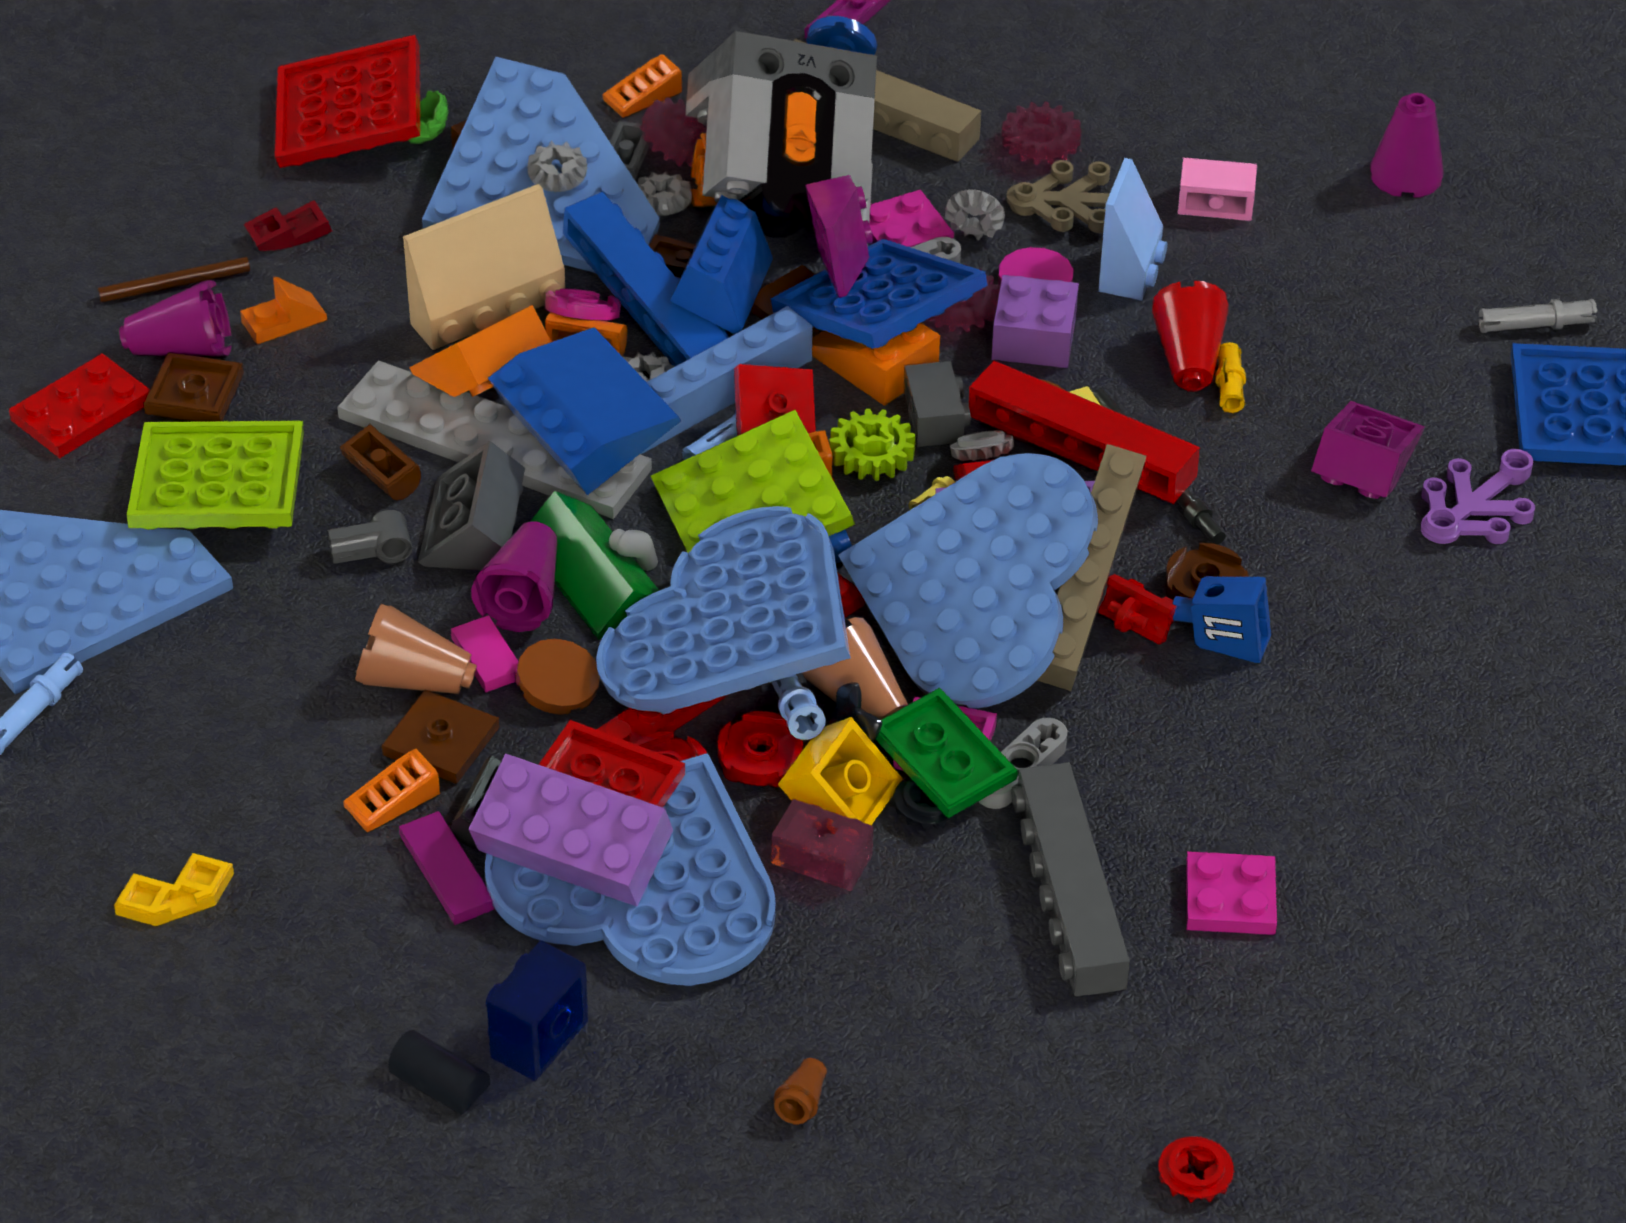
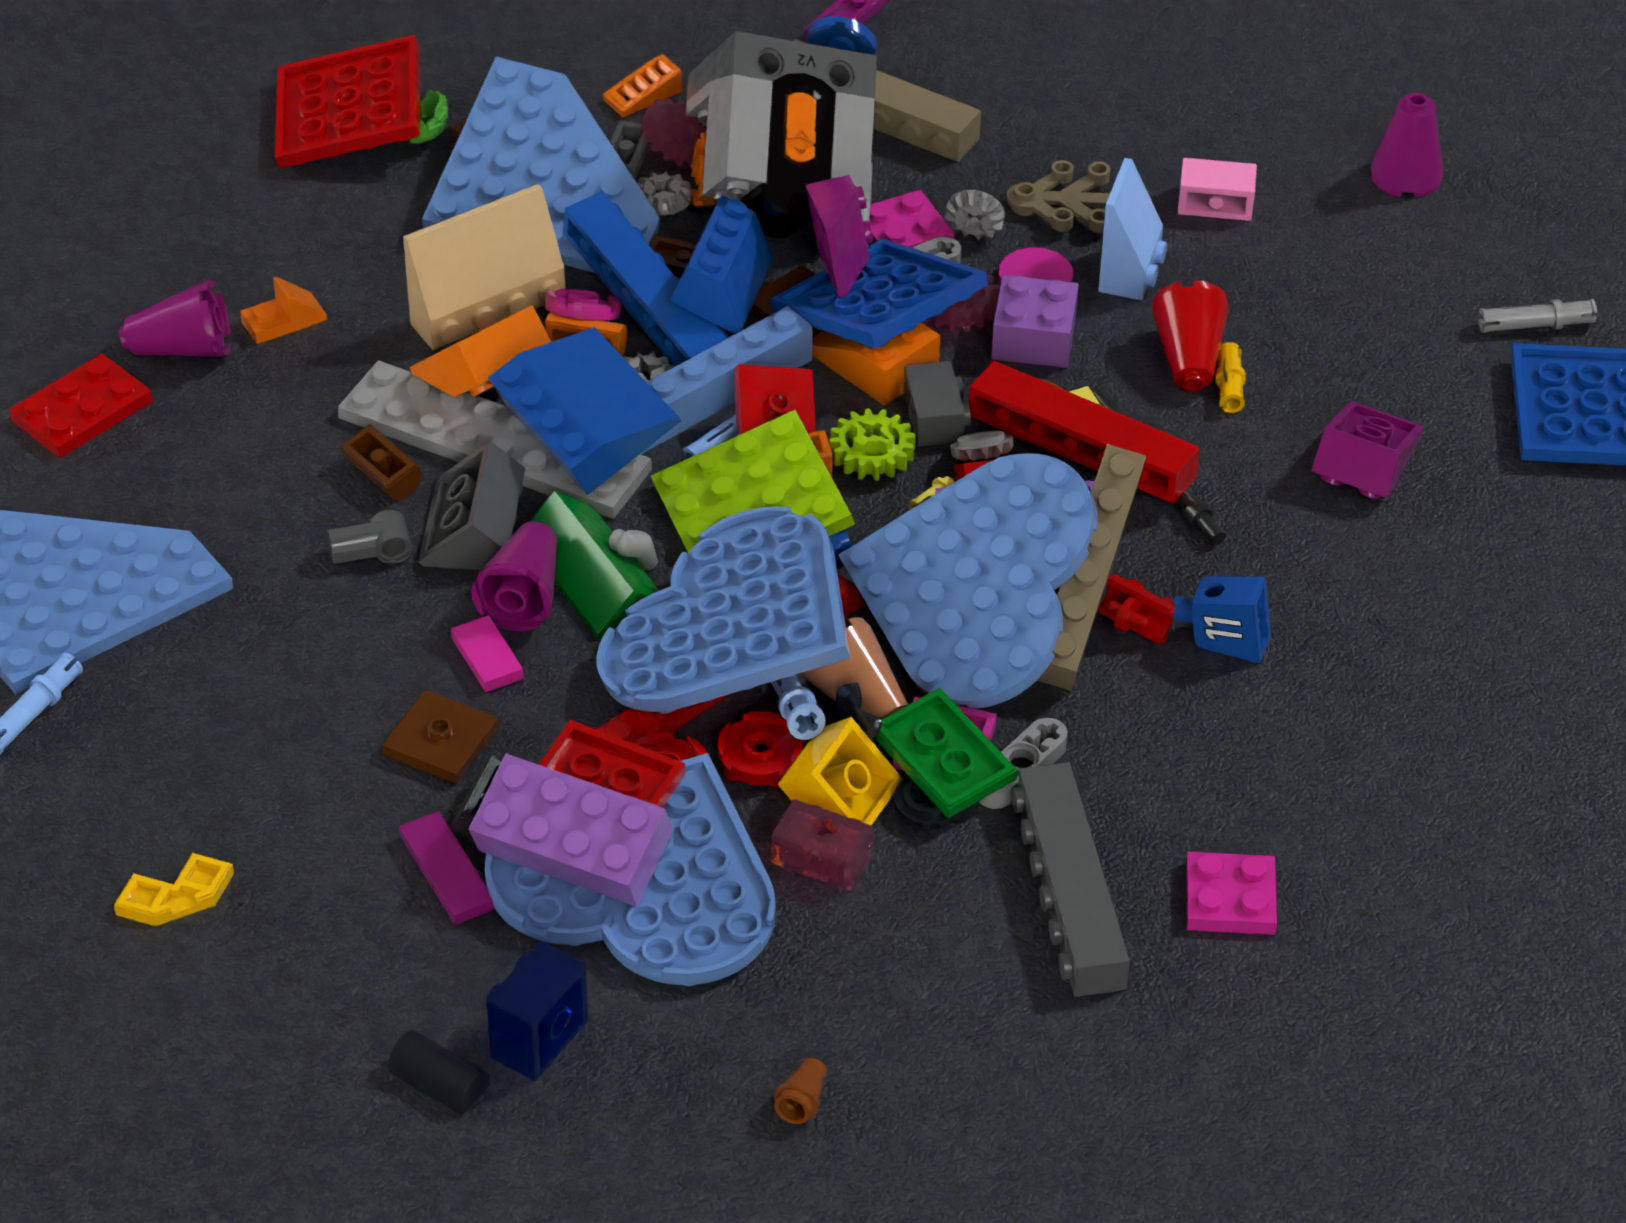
(173, 279): reddish brown bar -> none
(193, 388): reddish brown plate -> none
(216, 474): lime plate -> none
(298, 227): dark red slope -> none
(412, 656): nougat cone -> none
(412, 772): orange slope -> none
(544, 173): light grey gear -> none
(557, 676): dark orange tile -> none
(1041, 133): clear pink gear -> none
(1187, 568): reddish brown plate -> none
(1205, 1156): red gear -> none
(1446, 524): medium lavender plant -> none

